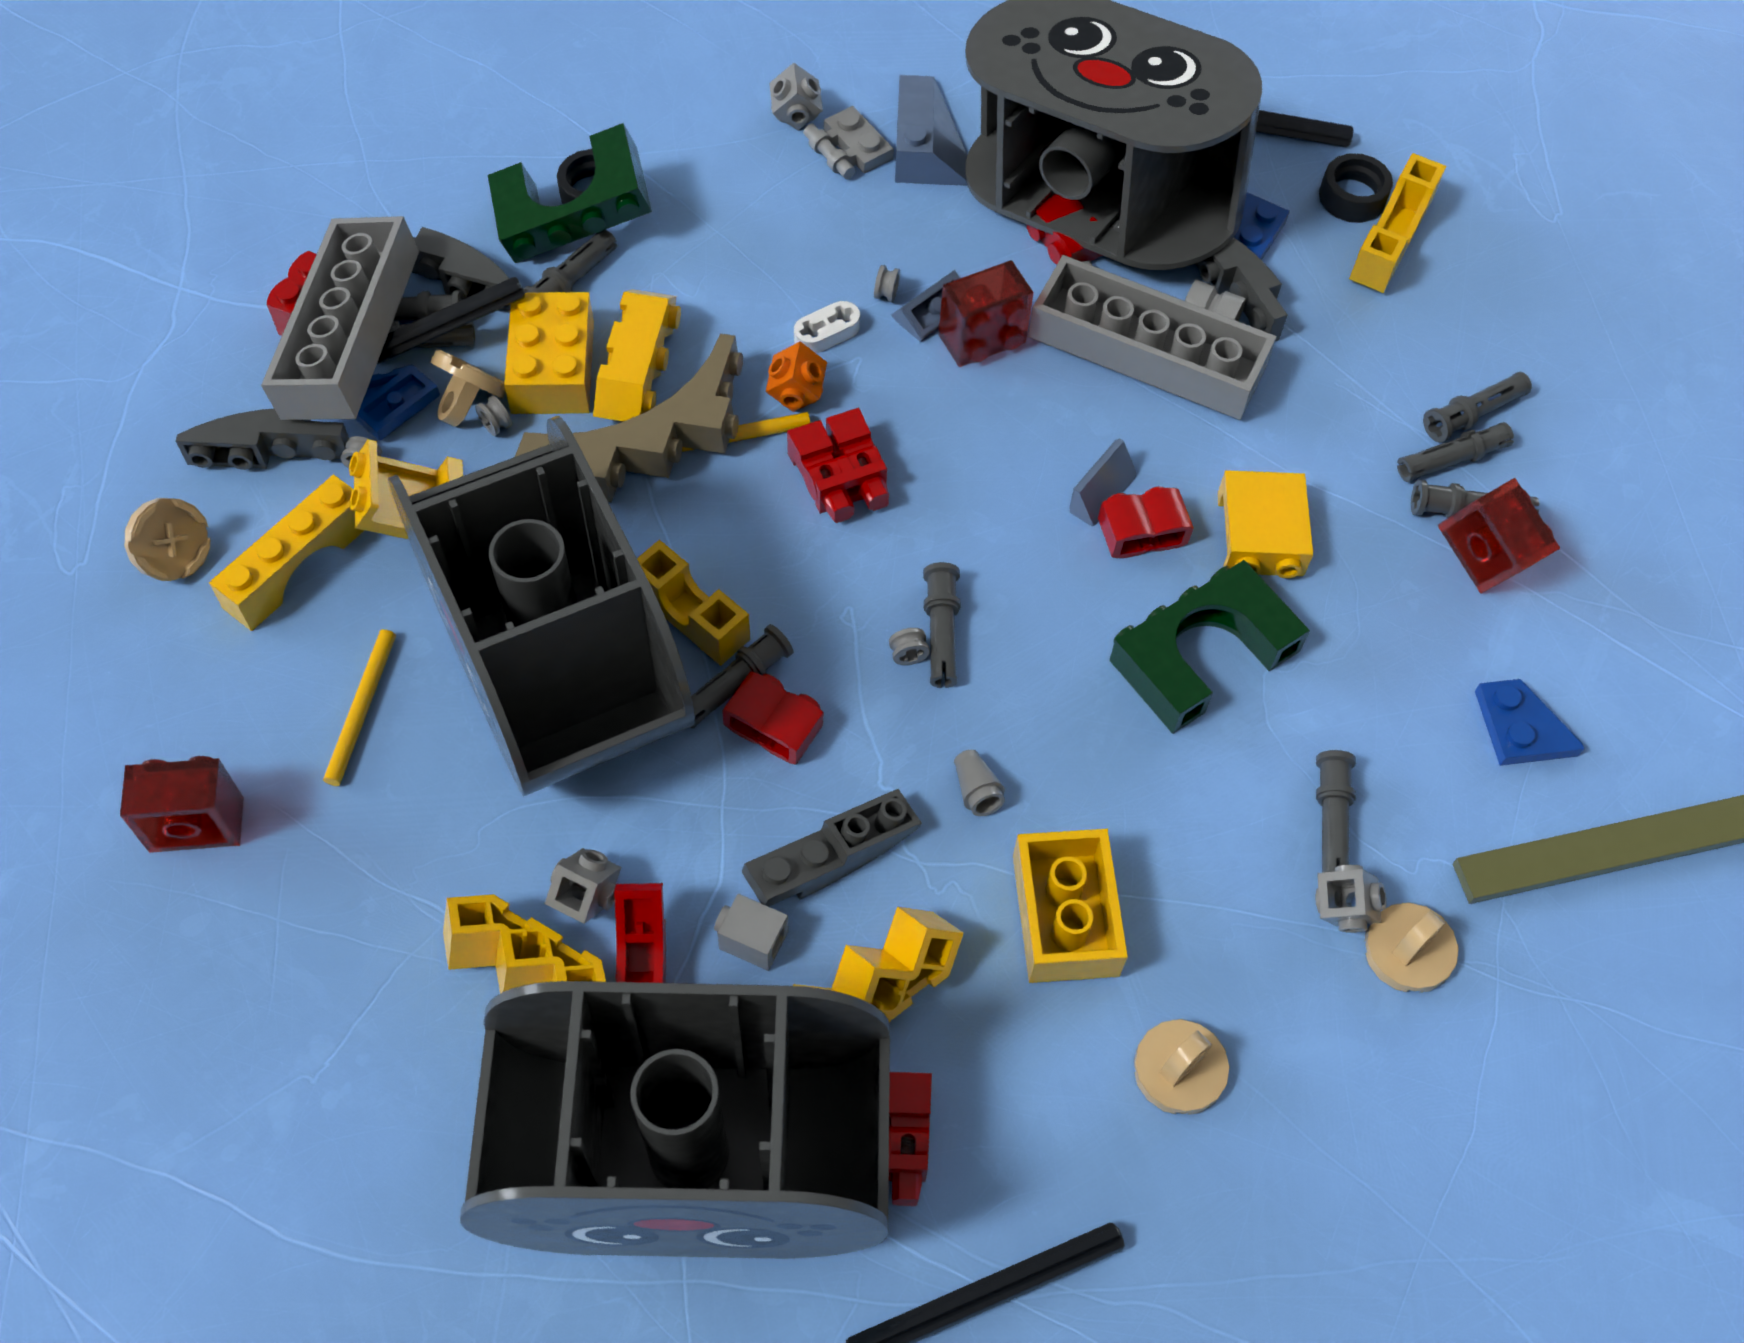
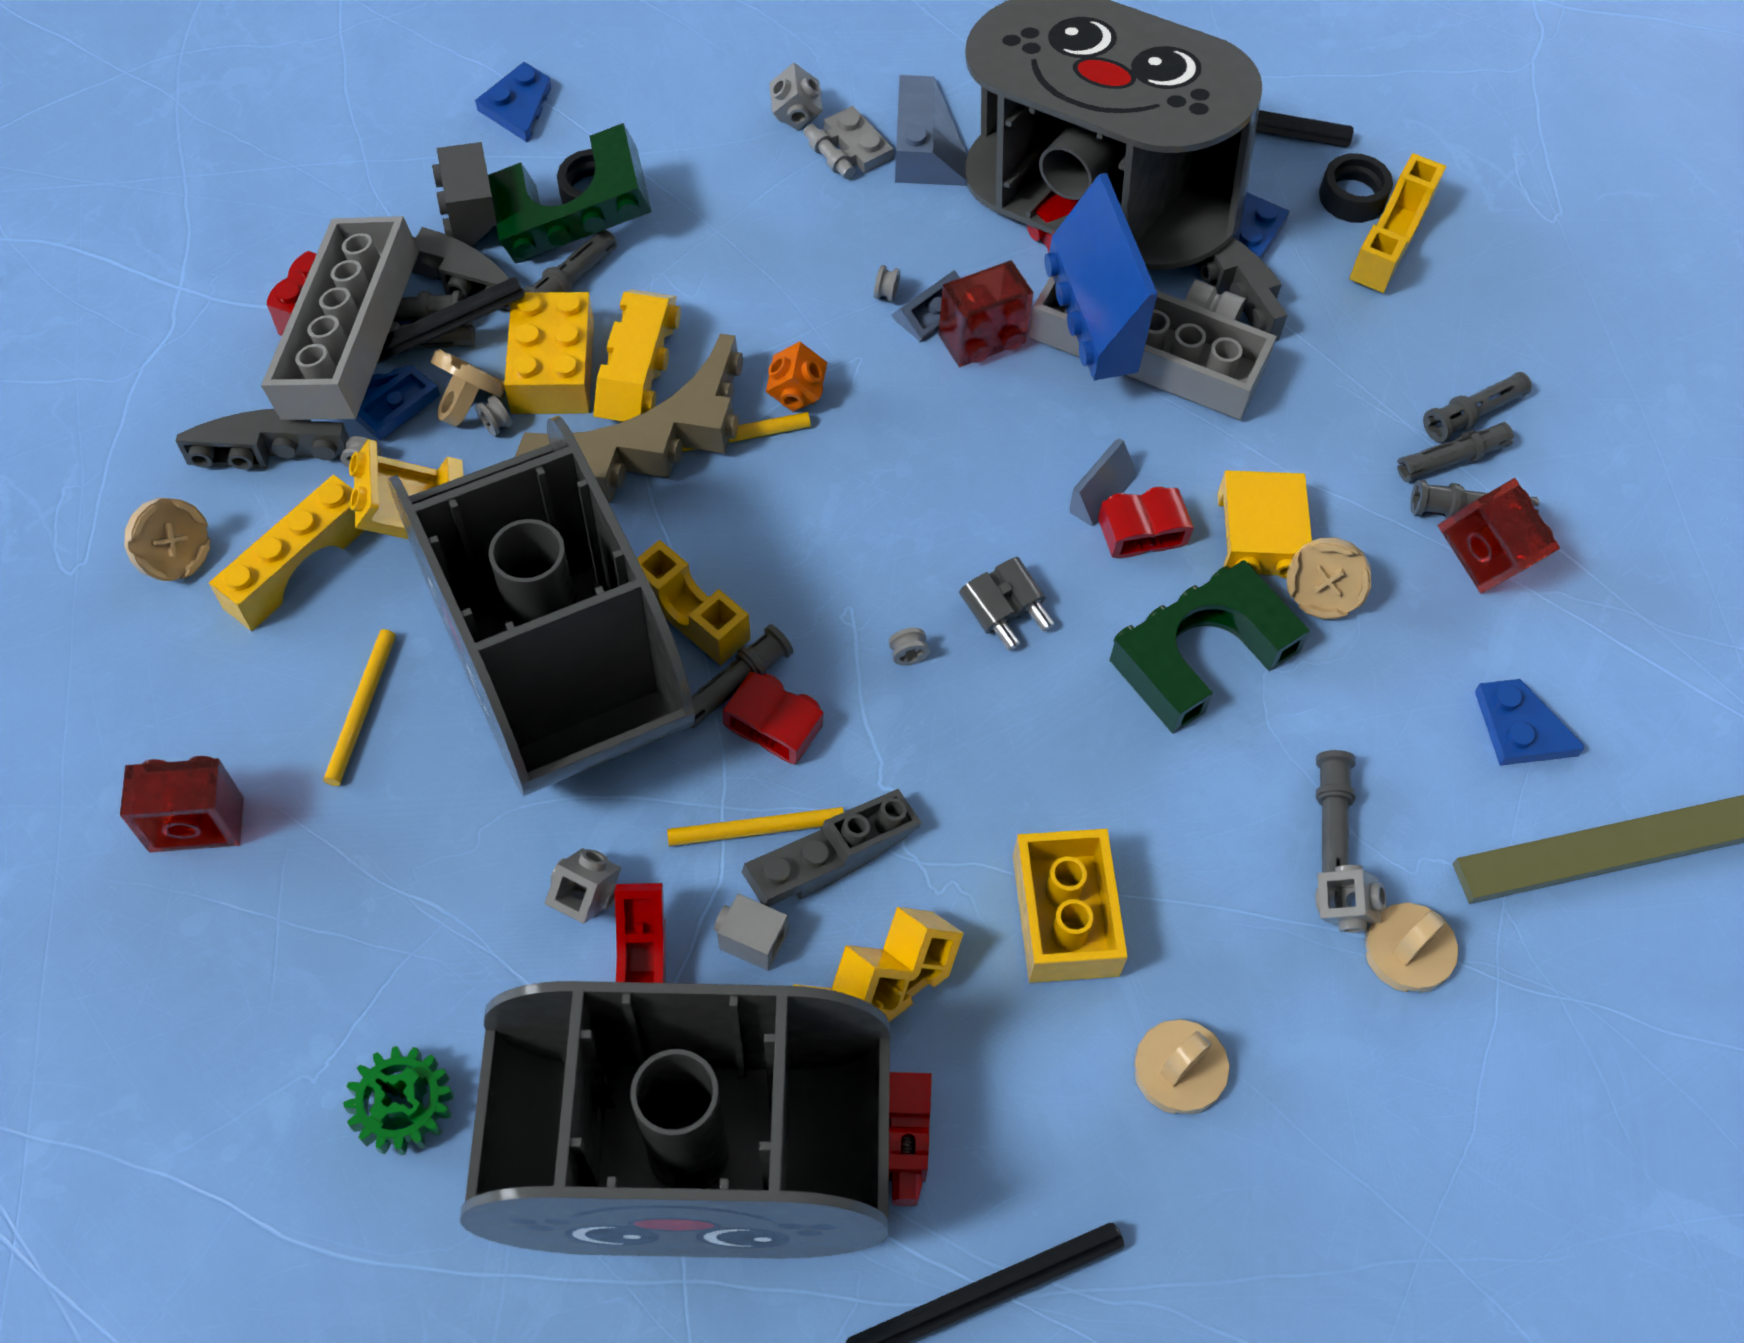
(387, 1115): none -> green gear
(465, 193): none -> dark grey slope
(486, 933): yellow brick -> none
(516, 100): none -> blue wing
(750, 826): none -> yellow bar
(827, 327): white beam -> none
(839, 464): red hips -> none
(942, 607): dark grey pin -> none
(978, 784): light grey cone -> none
(1004, 595): none -> dark grey piece
(1102, 283): none -> blue slope
(1329, 578): none -> tan tile

